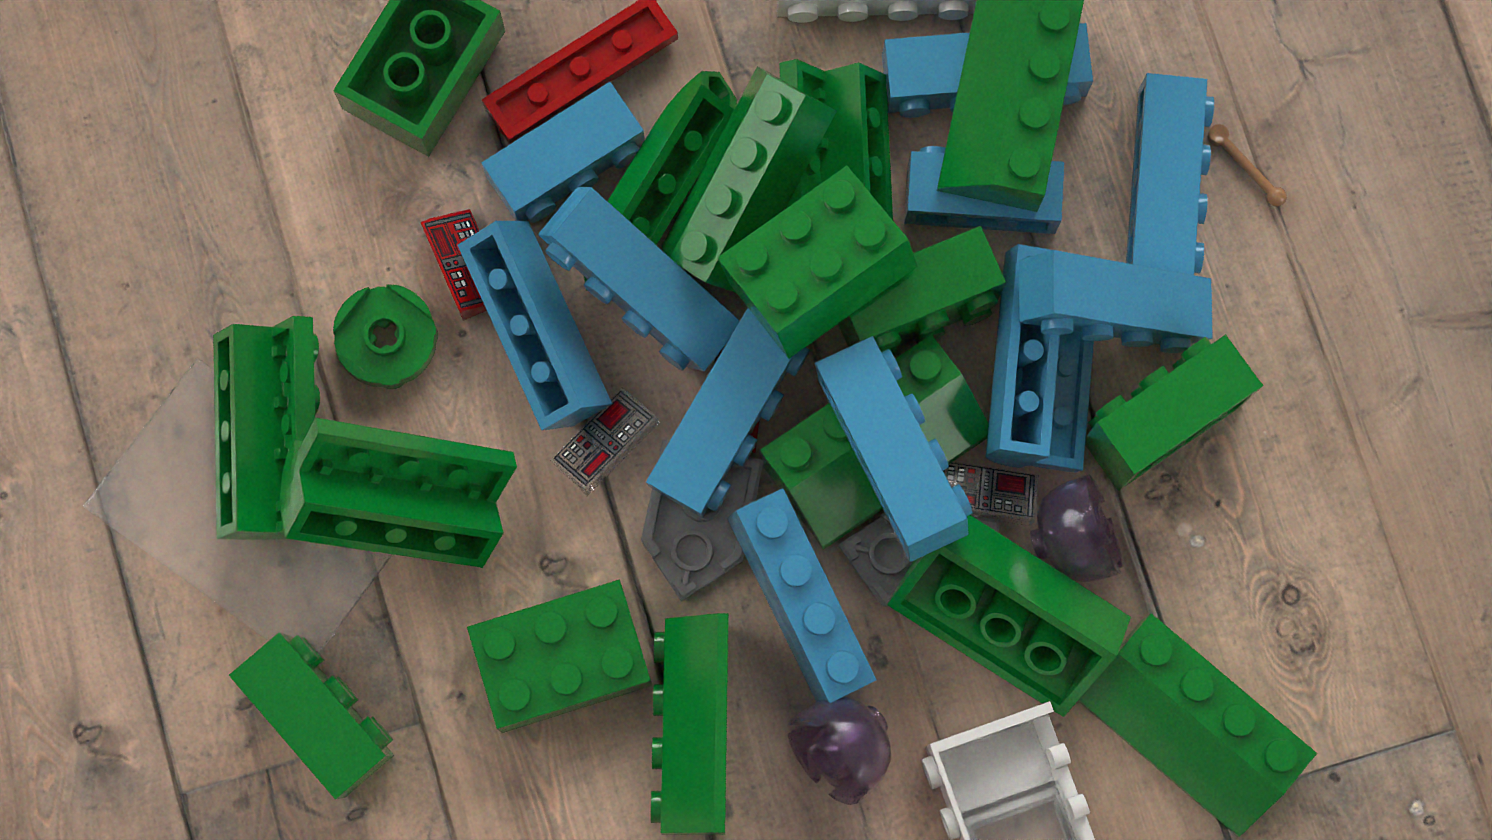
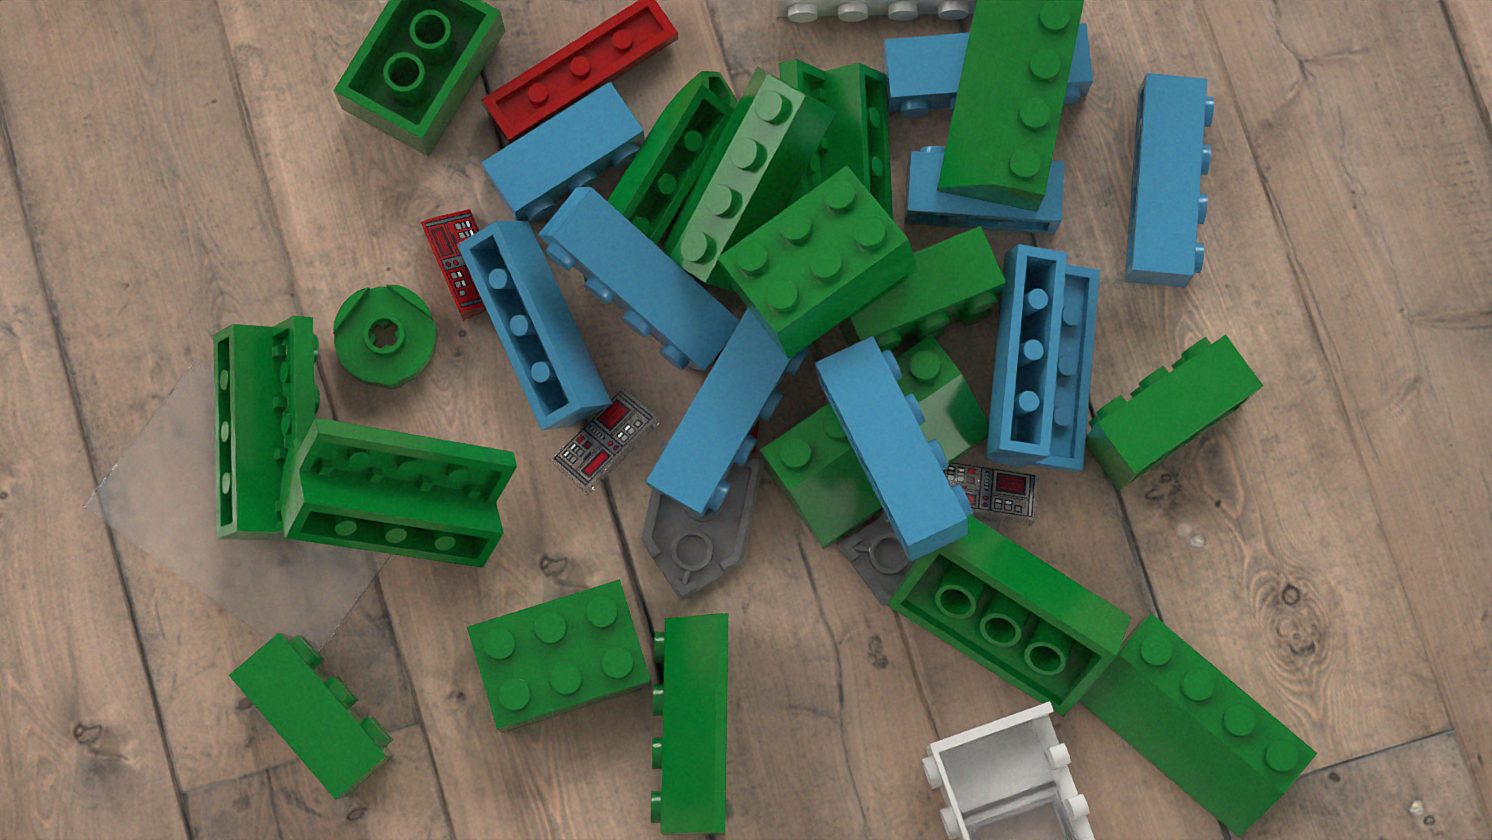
(801, 597): dark azure brick -> none
(844, 745): clear purple cylinder -> none
(1076, 532): clear purple cylinder -> none
(1114, 300): dark azure brick -> none
(1218, 136): medium nougat hinge -> none

